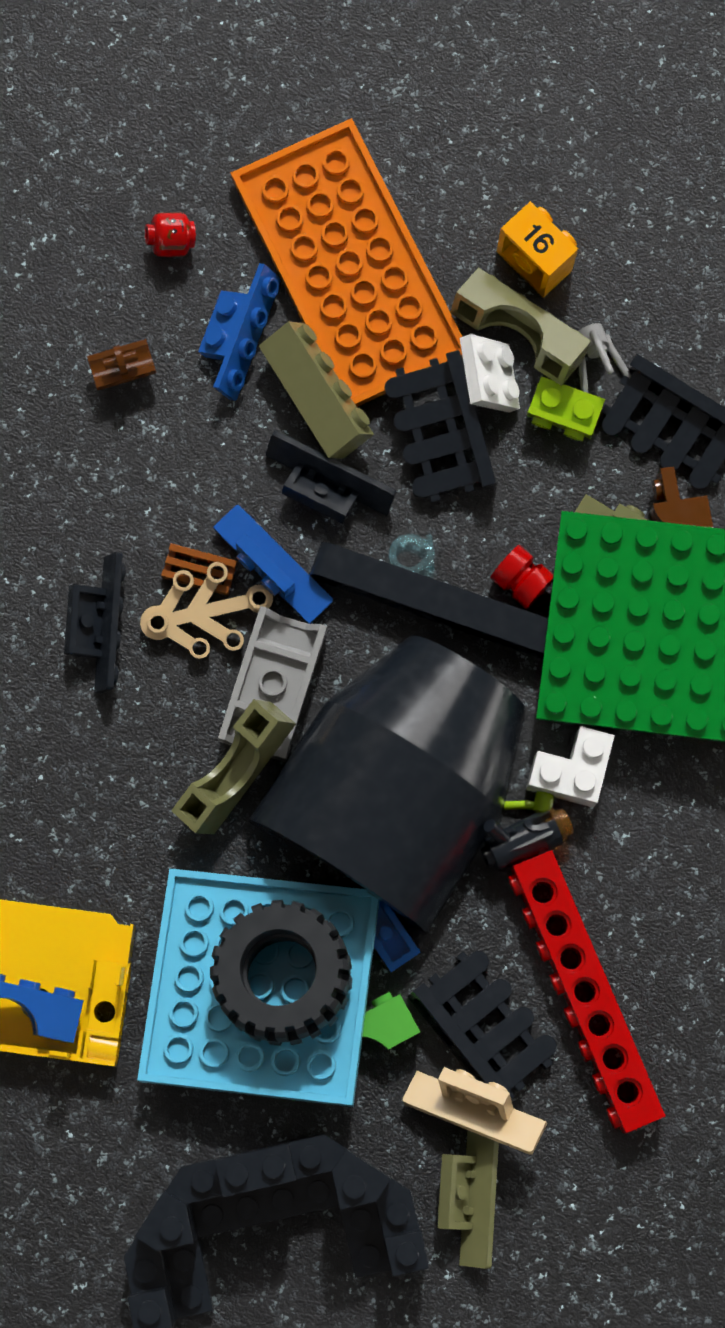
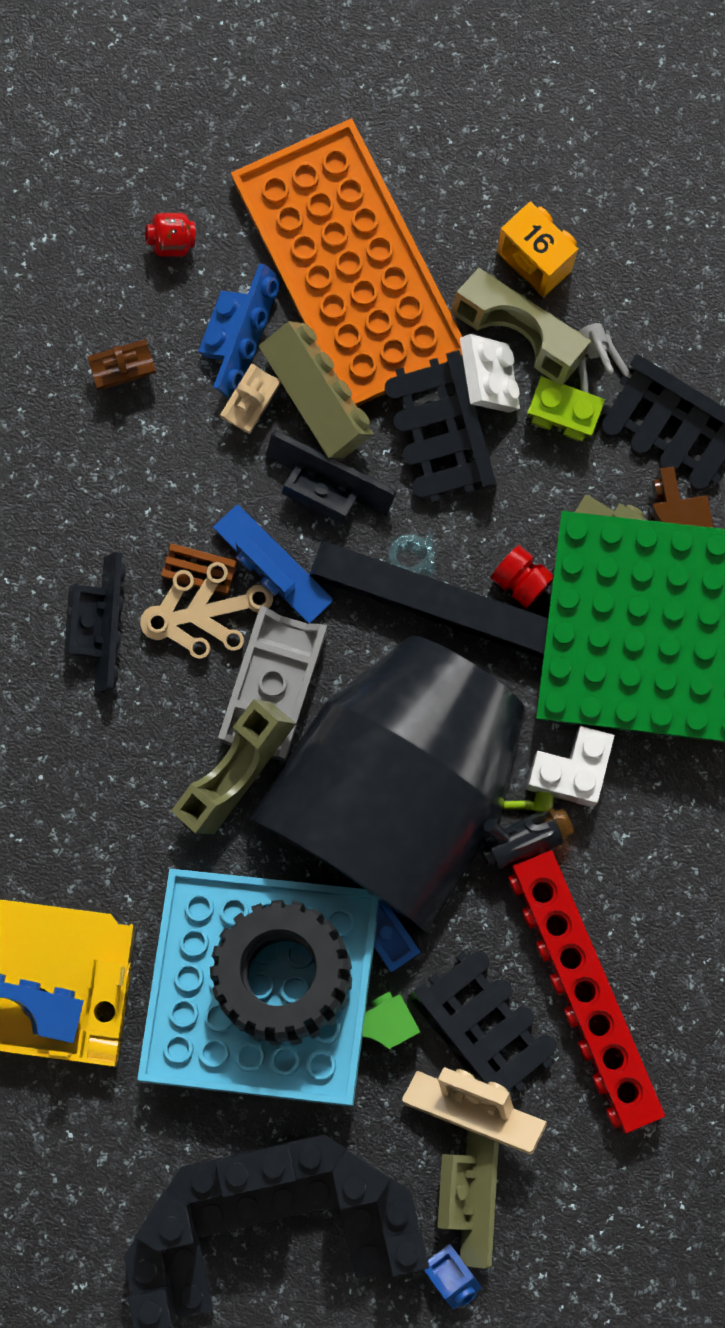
(250, 399): none -> tan hips
(452, 1277): none -> blue bracket

